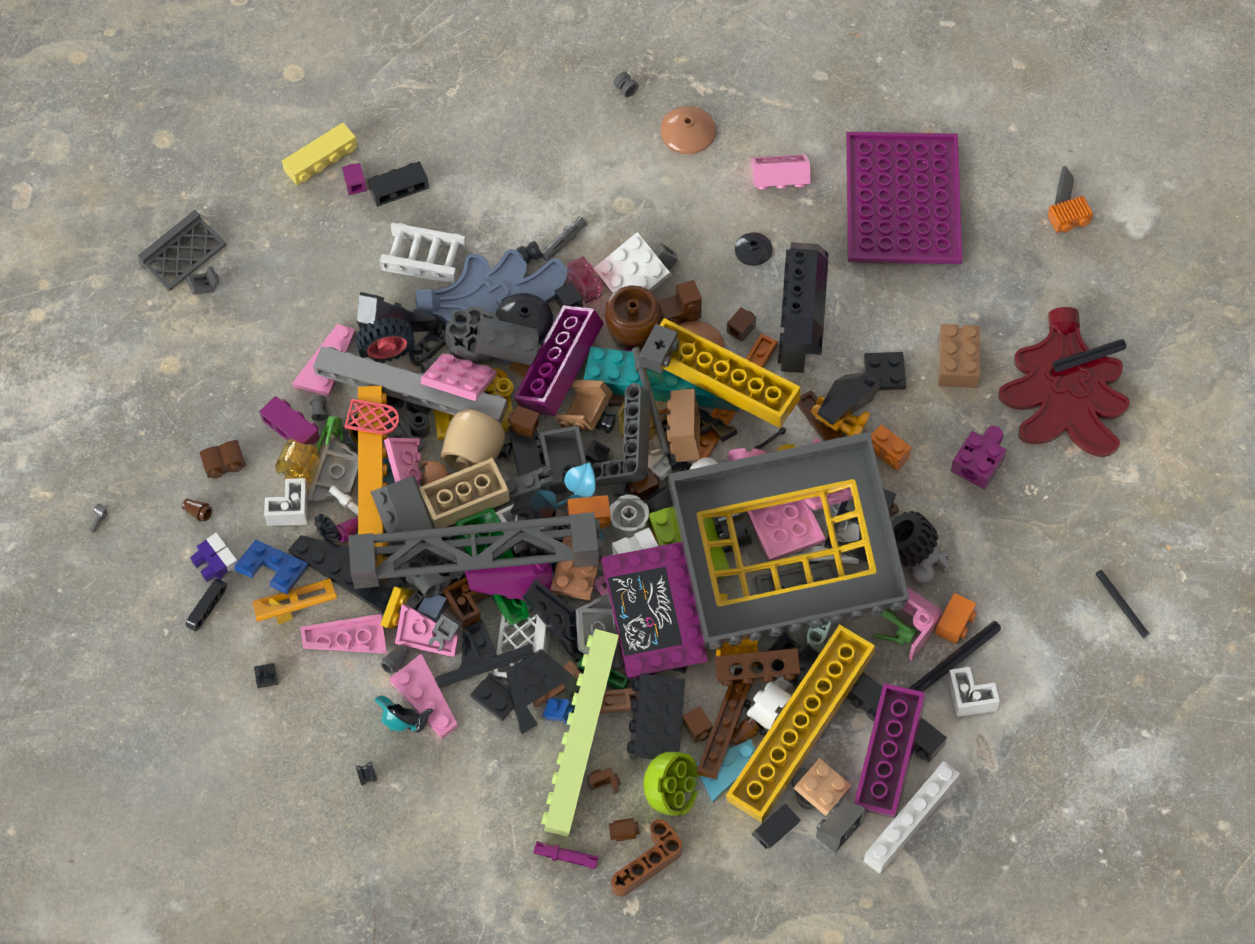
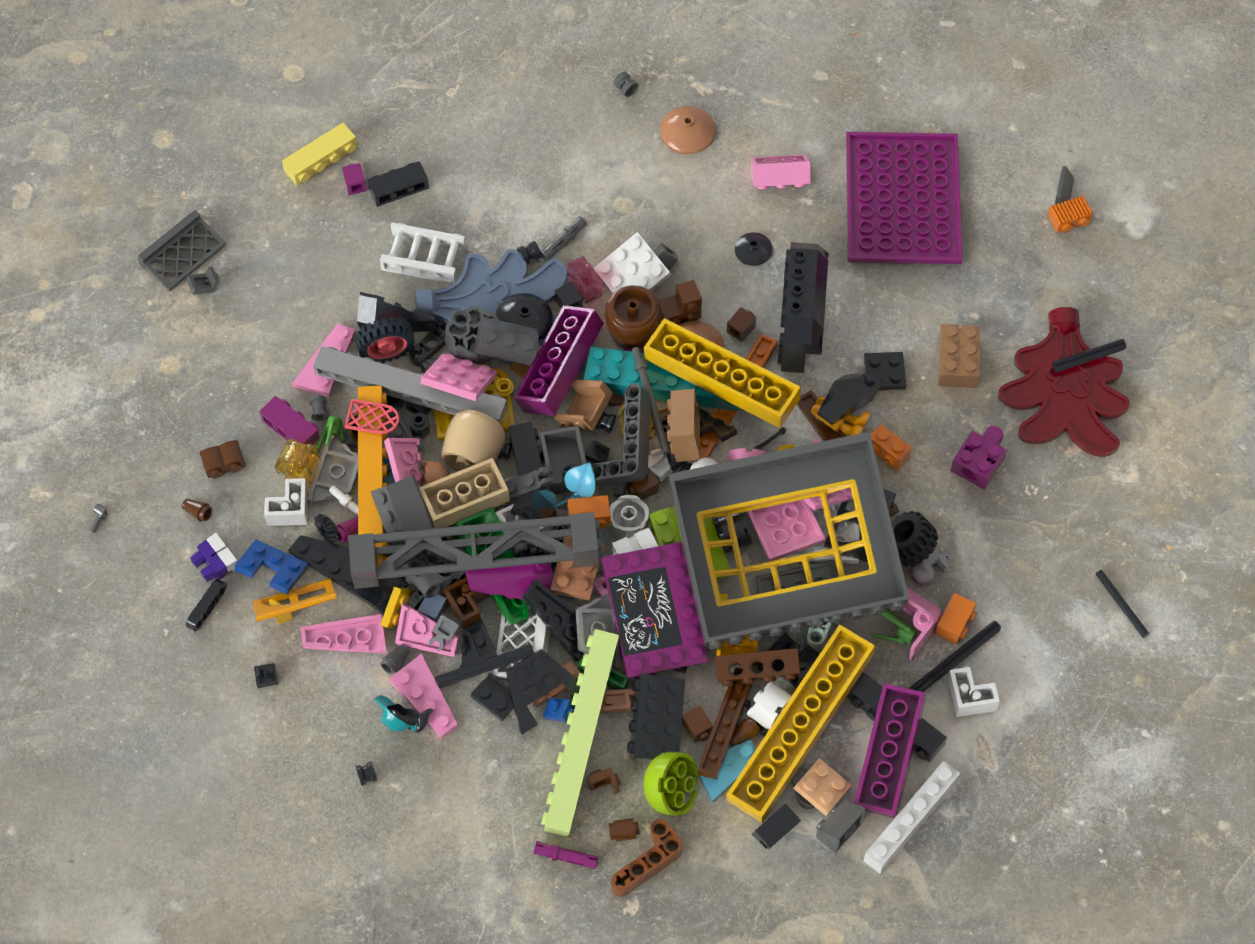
(524, 421): reddish brown brick -> none
(658, 348): dark grey brick -> none
(659, 500): black tyre -> none

